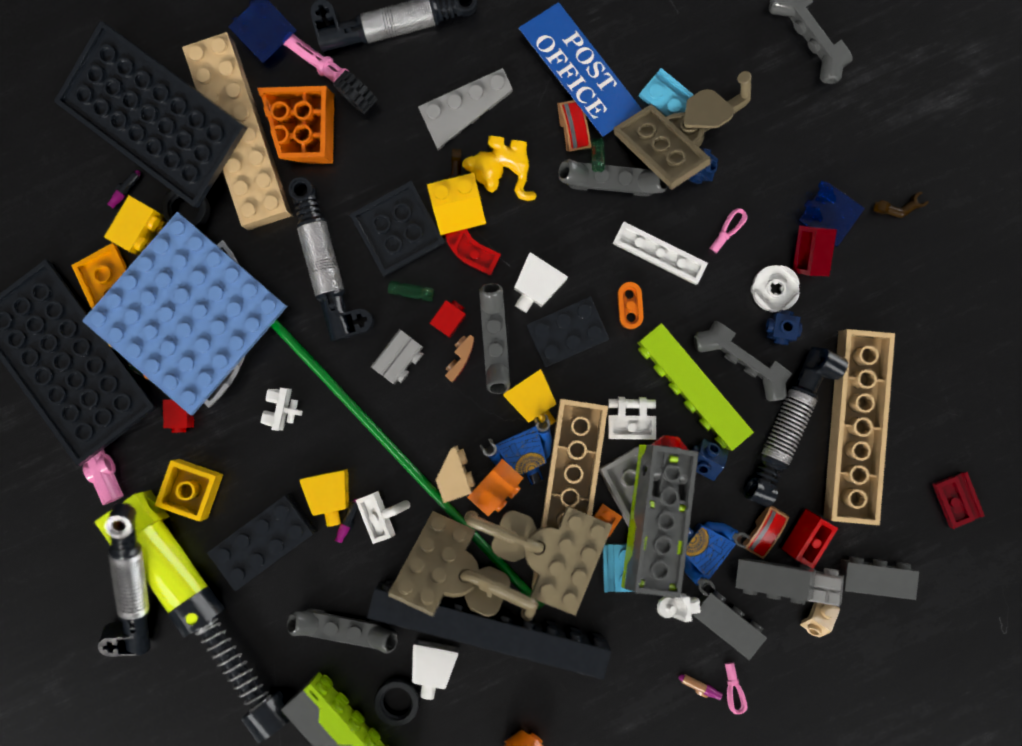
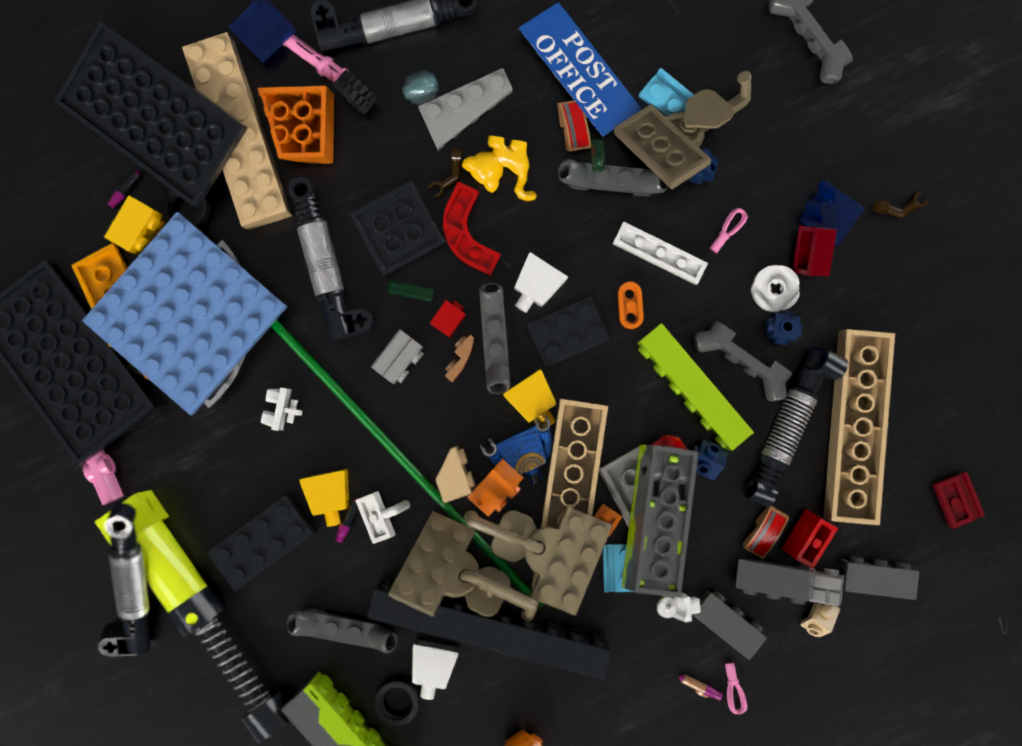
(176, 417): red brick -> none
(188, 490): yellow brick -> none
(420, 87): none -> clear light blue head
(456, 203): yellow slope -> none
(632, 427): white plate -> none
(707, 549): blue torso -> none

